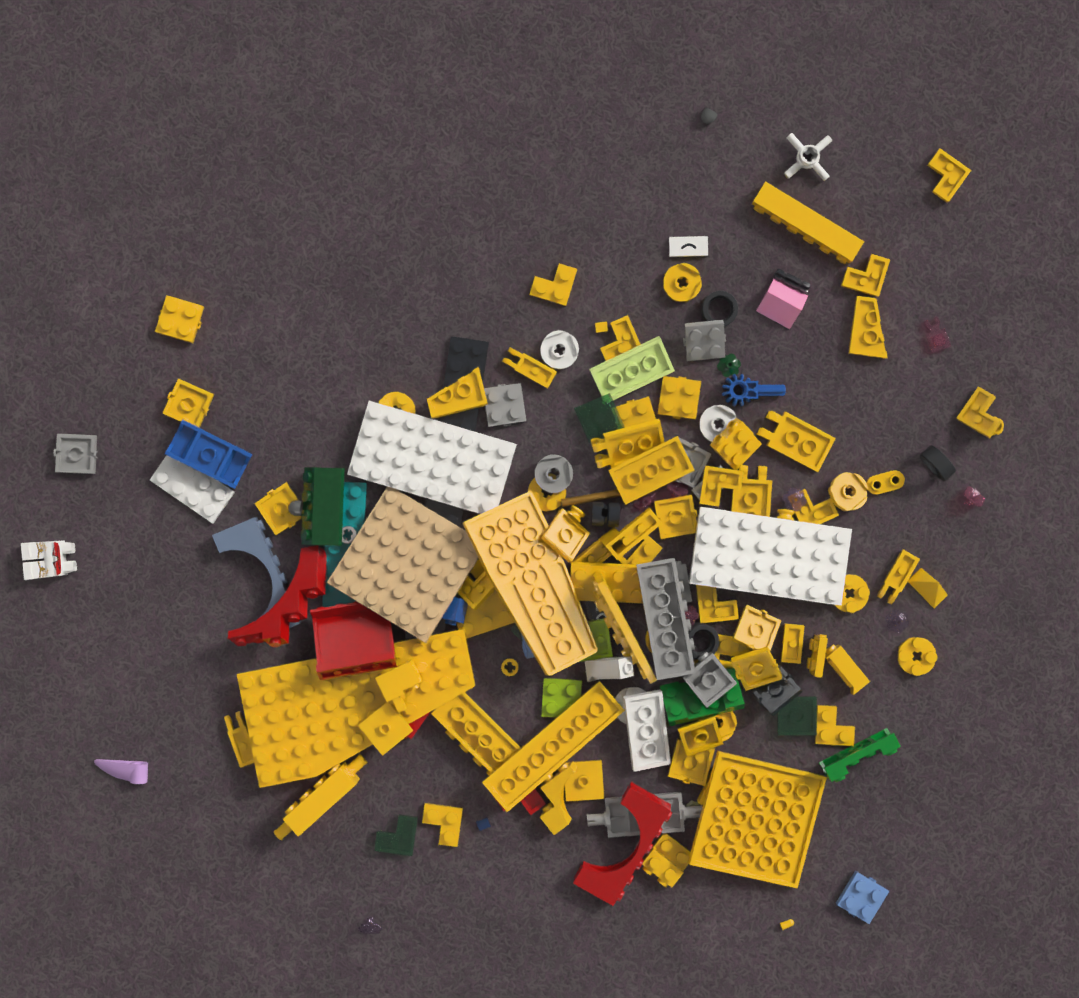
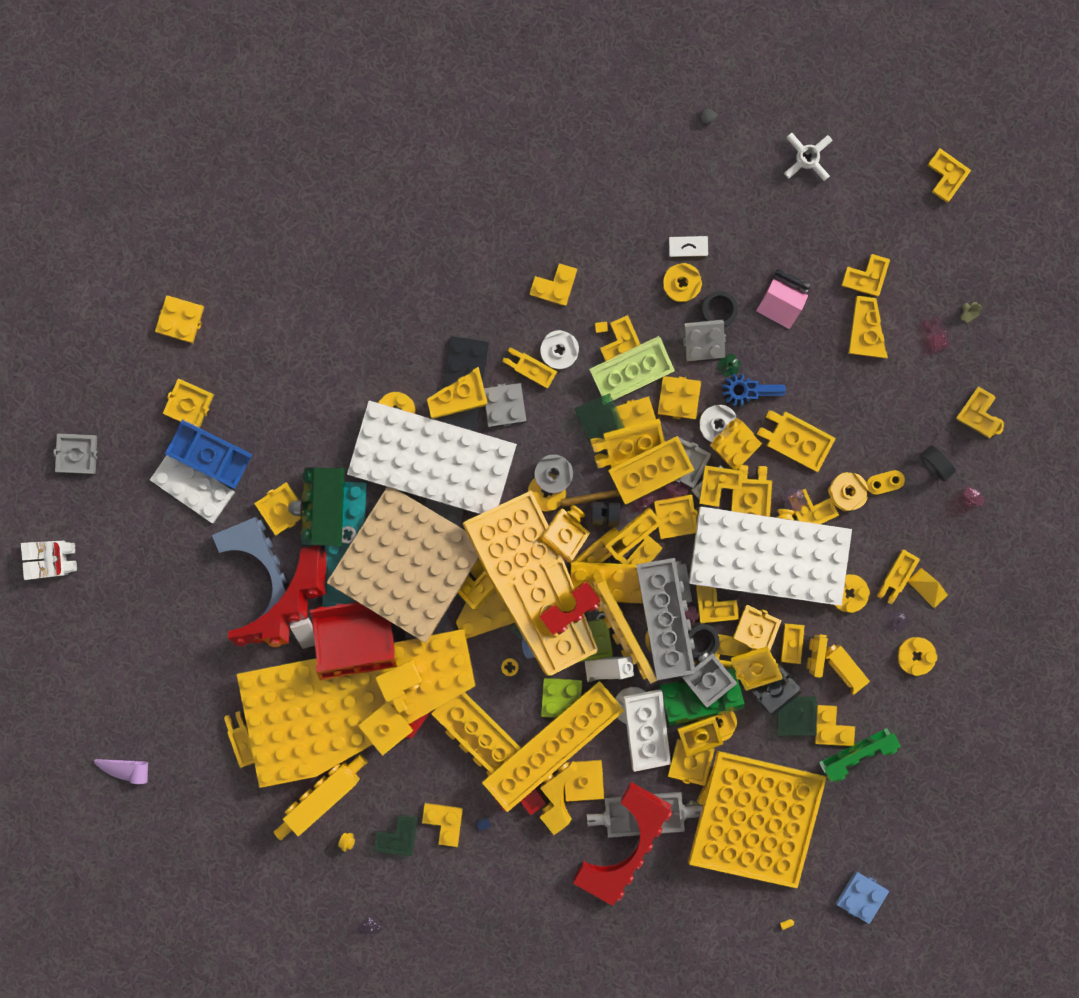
(303, 632): none -> white tile
(346, 841): none -> yellow plate
(455, 612): blue brick -> none
(557, 620): none -> red arch
(666, 860): yellow plate -> none
(808, 223): yellow brick -> none
(970, 311): none -> olive plant

